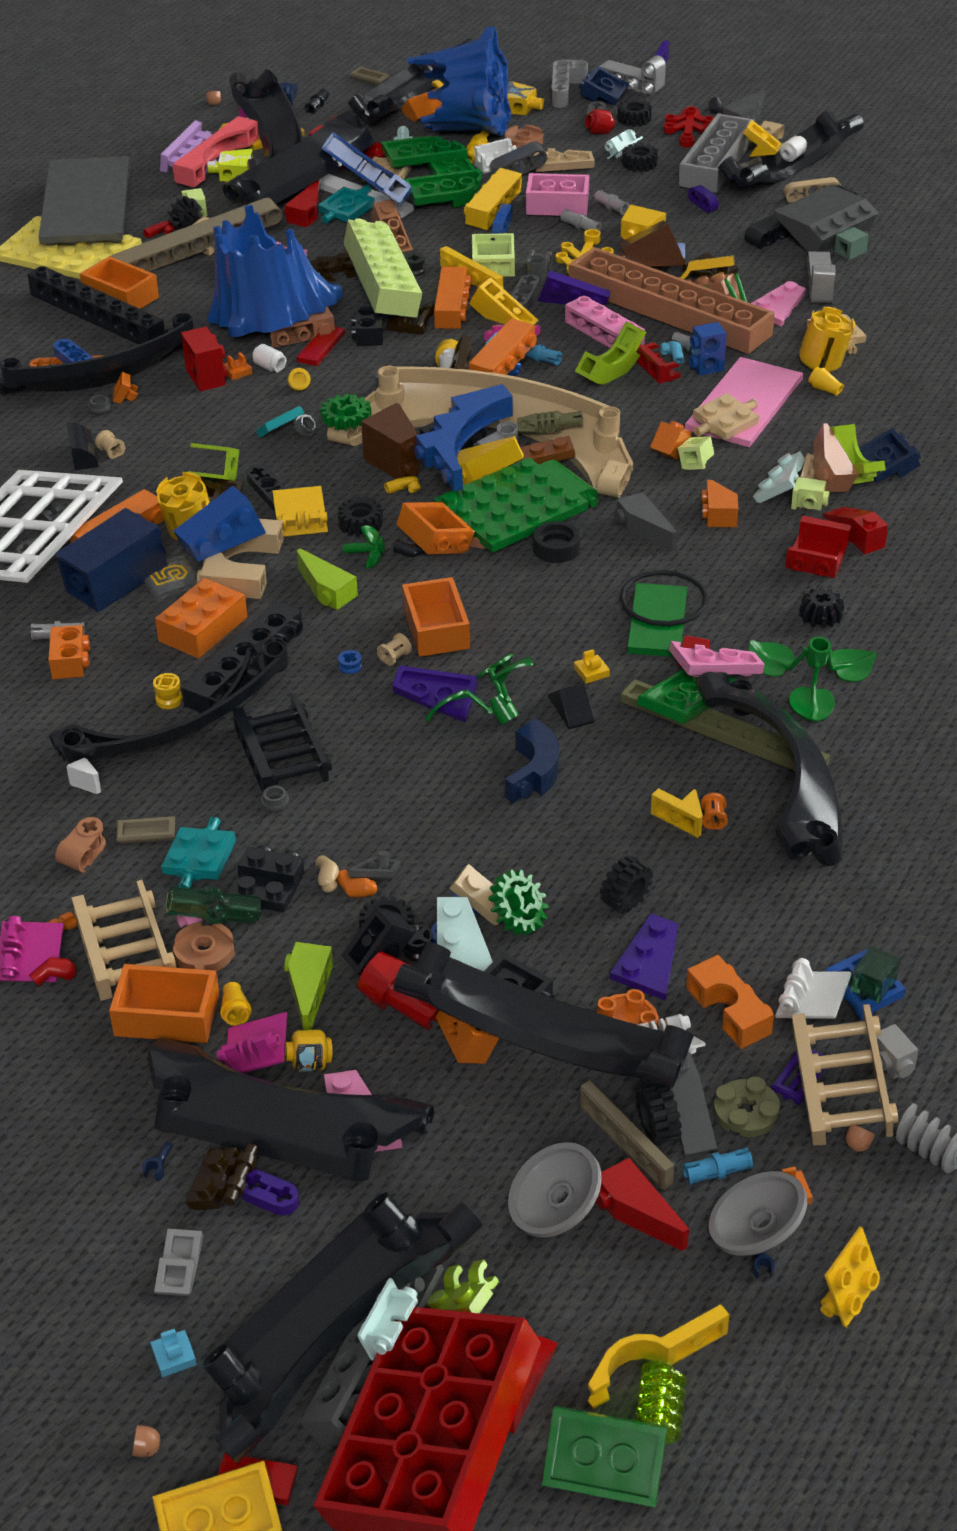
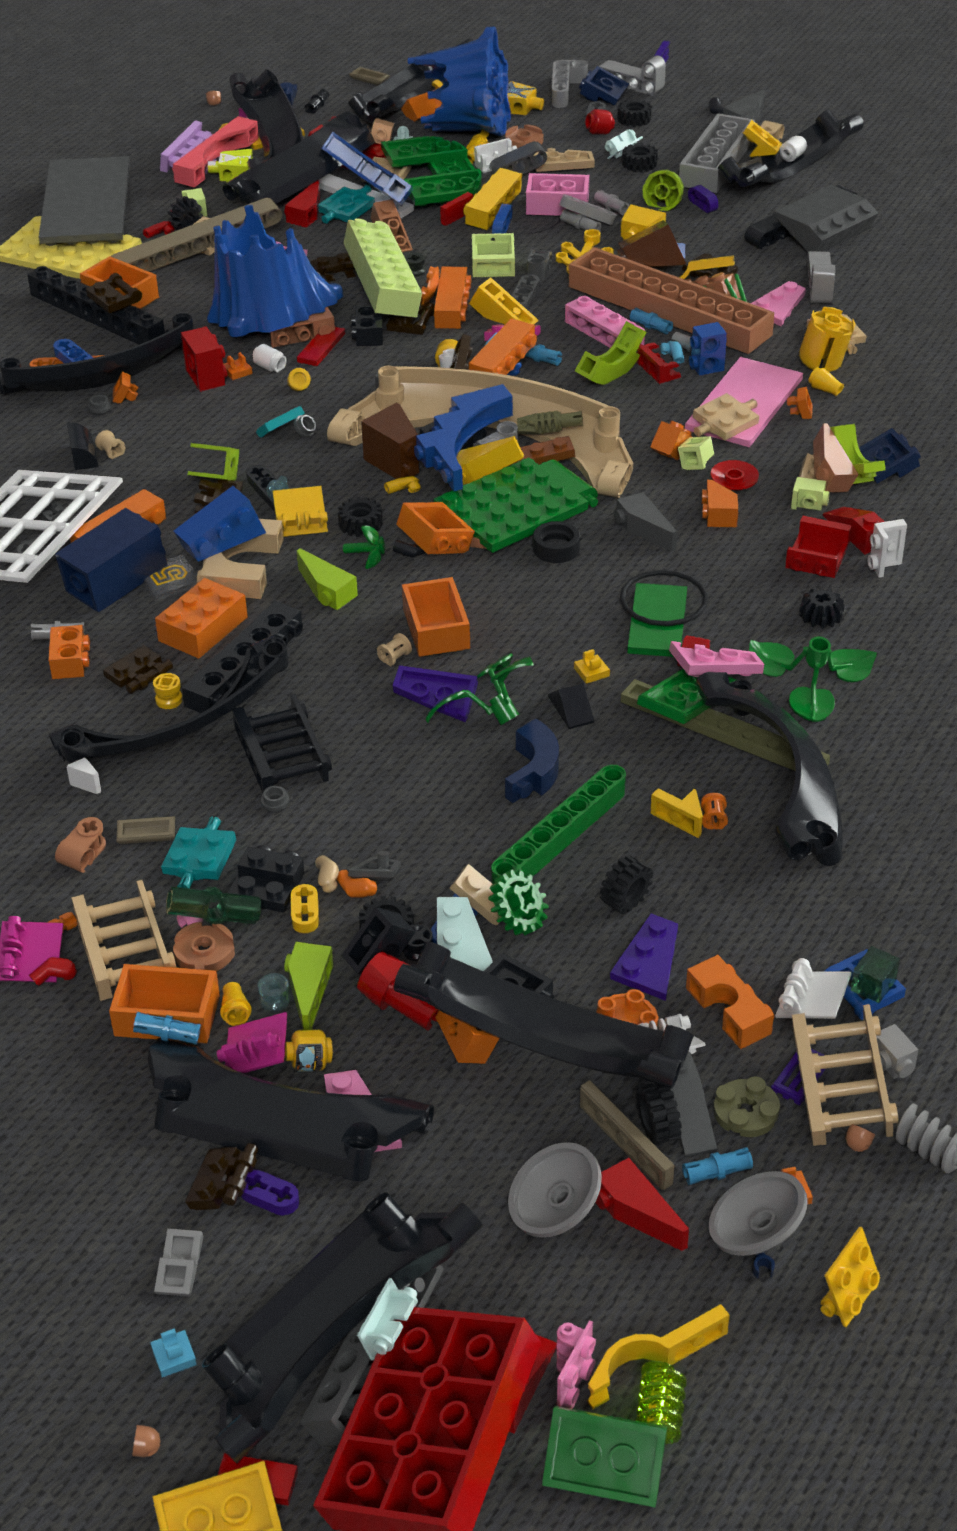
(109, 298): none -> dark brown plate
(137, 669): none -> dark brown plate
(157, 1163): dark blue hand -> none
(166, 1028): none -> dark azure pin
(181, 499): yellow cylinder -> none
(274, 992): none -> clear light blue wheel
(279, 484): none -> clear light blue plate
(299, 908): none -> yellow beam
(345, 411): green gear -> none
(345, 661): blue bush -> none
(382, 130): none -> light nougat brick
(432, 281): none -> orange dish
(454, 209): none -> red tile
(466, 1296): lime plate -> none
(478, 272): yellow plate -> none
(563, 824): none -> green beam
(564, 289): dark purple wing -> none
(573, 1361): none -> bright pink hinge
(587, 209): none -> light grey beam
(651, 320): none -> dark azure pin
(663, 186): none -> lime cylinder
(690, 115): red plant -> none
(735, 474): none -> red dish
(780, 477): light aqua wing -> none
(802, 402): none -> orange tile
(804, 186): tan beam -> none
(851, 243): sand green brick -> none
(887, 545): none -> white bracket

